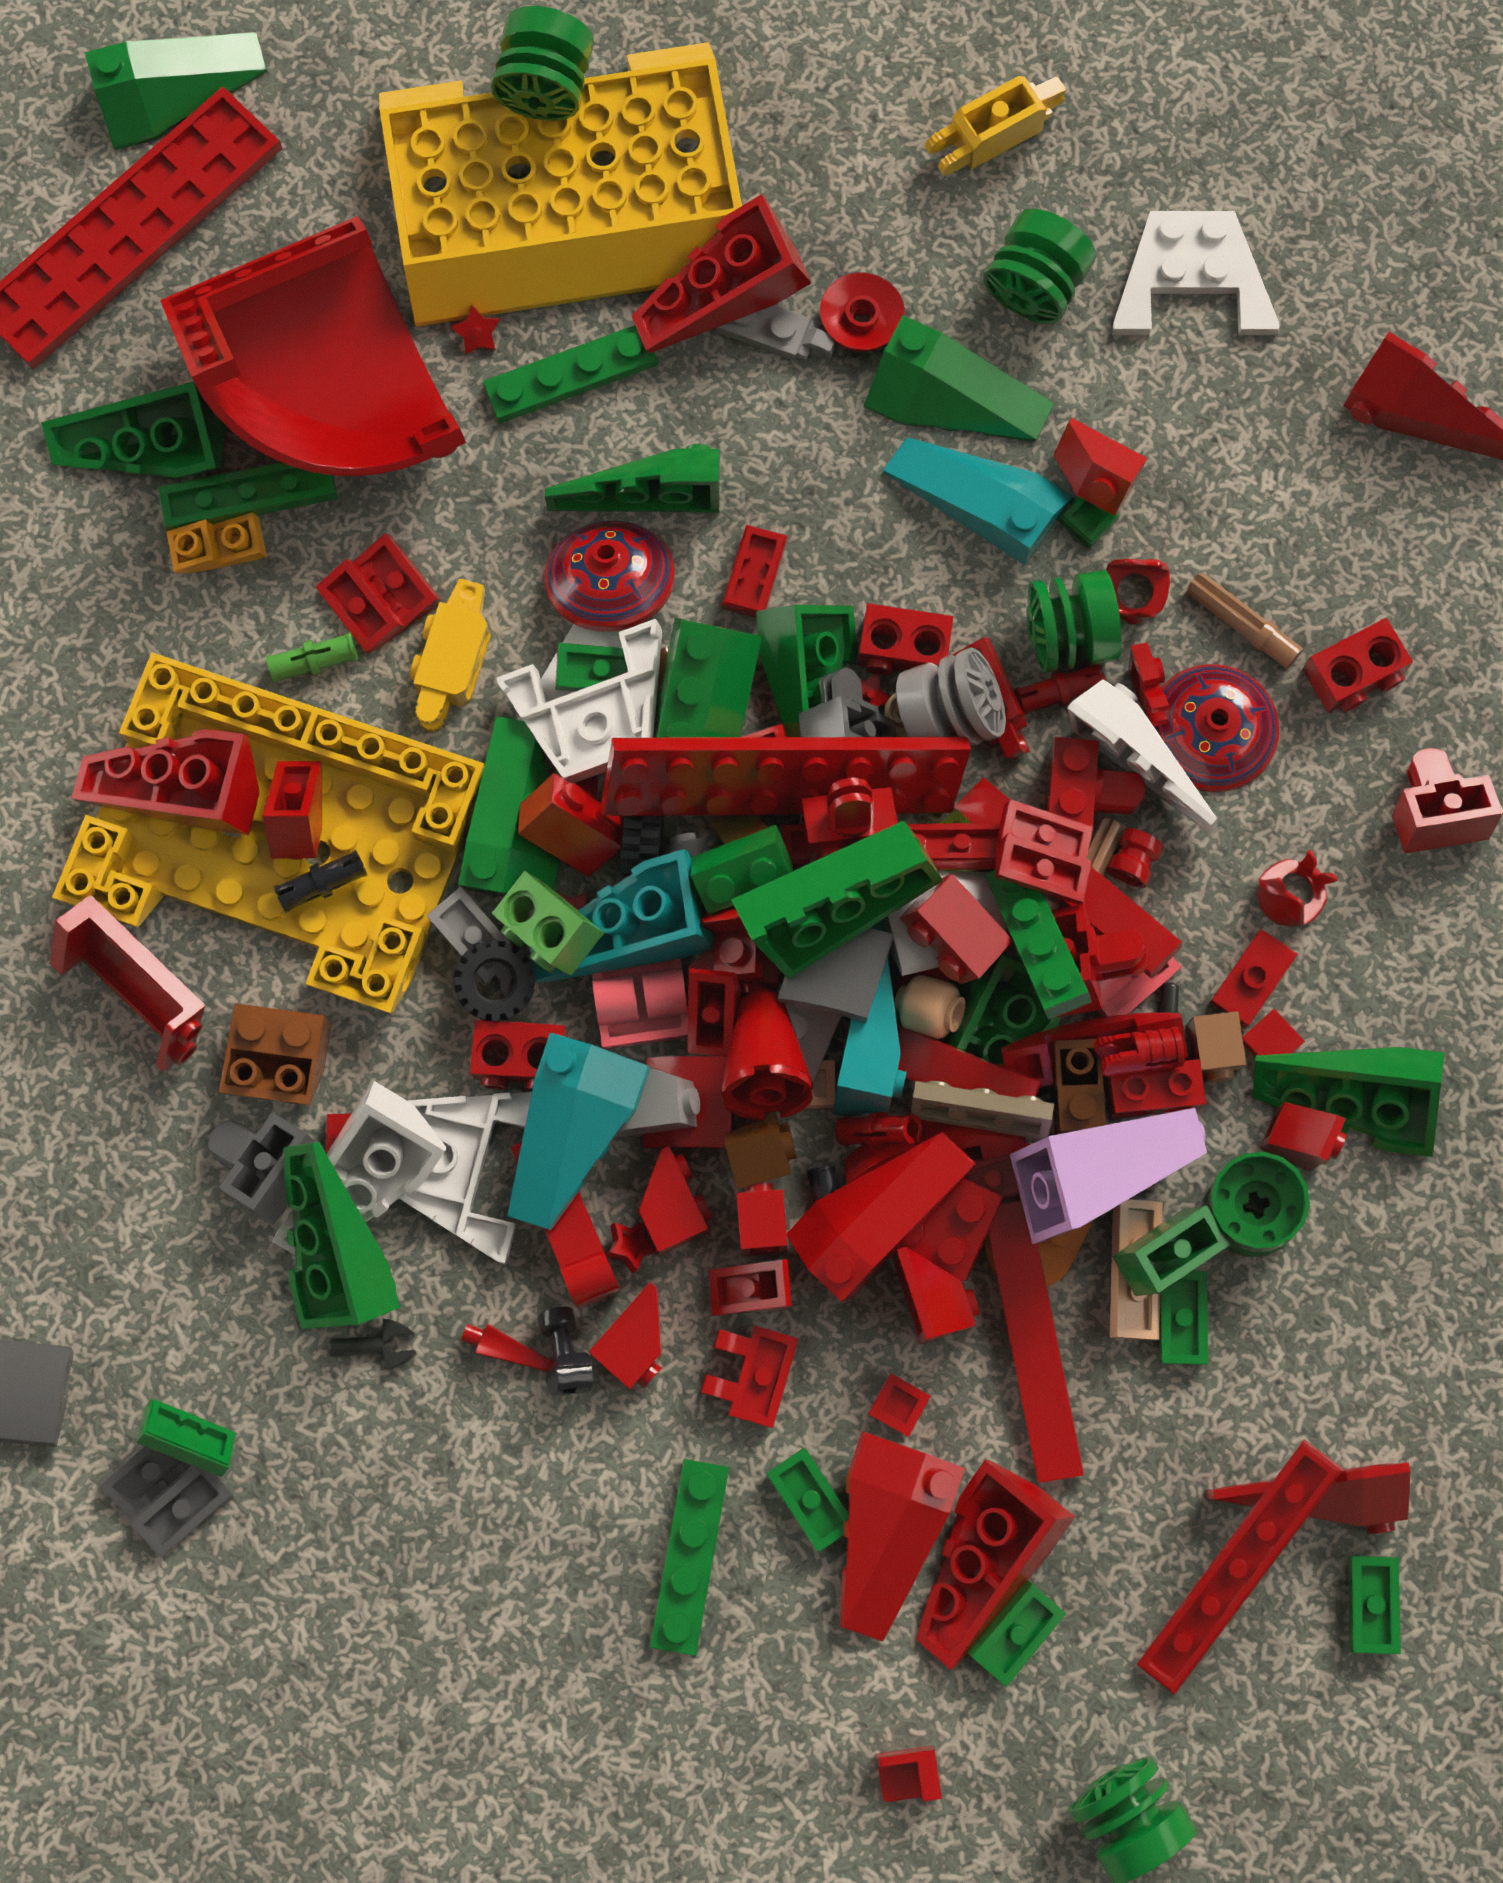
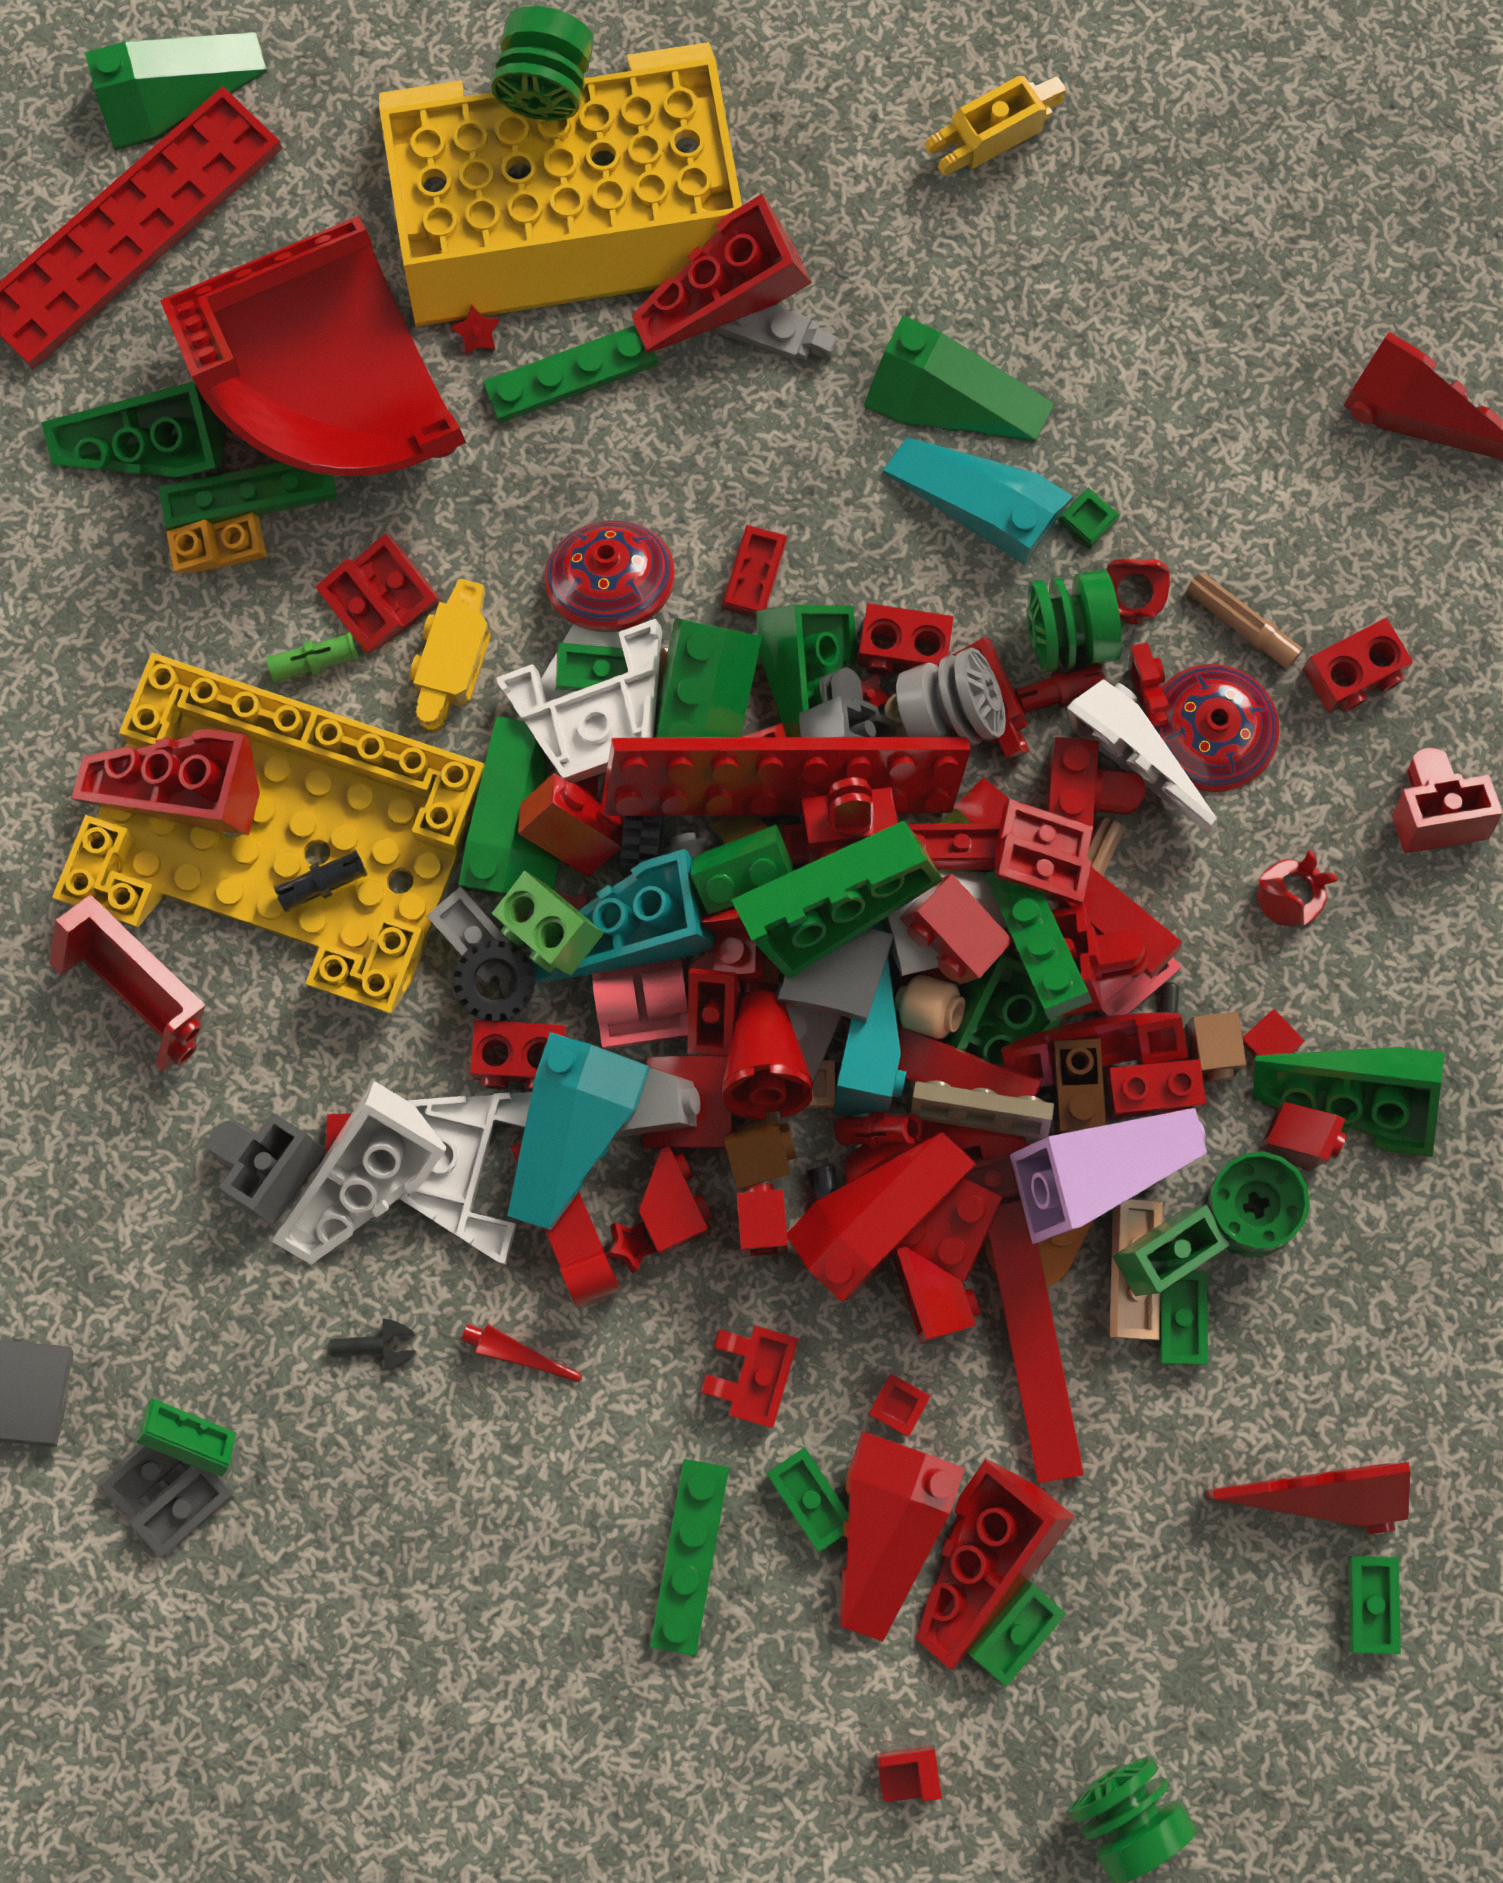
(275, 1054): dark orange slope -> none
(294, 810): red slope -> none
(339, 1265): green wedge -> none
(571, 1369): black leg -> none
(633, 1341): red slope -> none
(662, 482): green wedge -> none
(750, 1288): red slope -> none
(862, 295): red dish -> none
(1040, 266): green wheel -> none
(1098, 466): red slope -> none
(1135, 857): red wheel -> none
(1140, 1051): red hinge -> none
(1194, 256): white wing -> none
(1240, 1566): red tile -> none
(1254, 977): red plate -> none

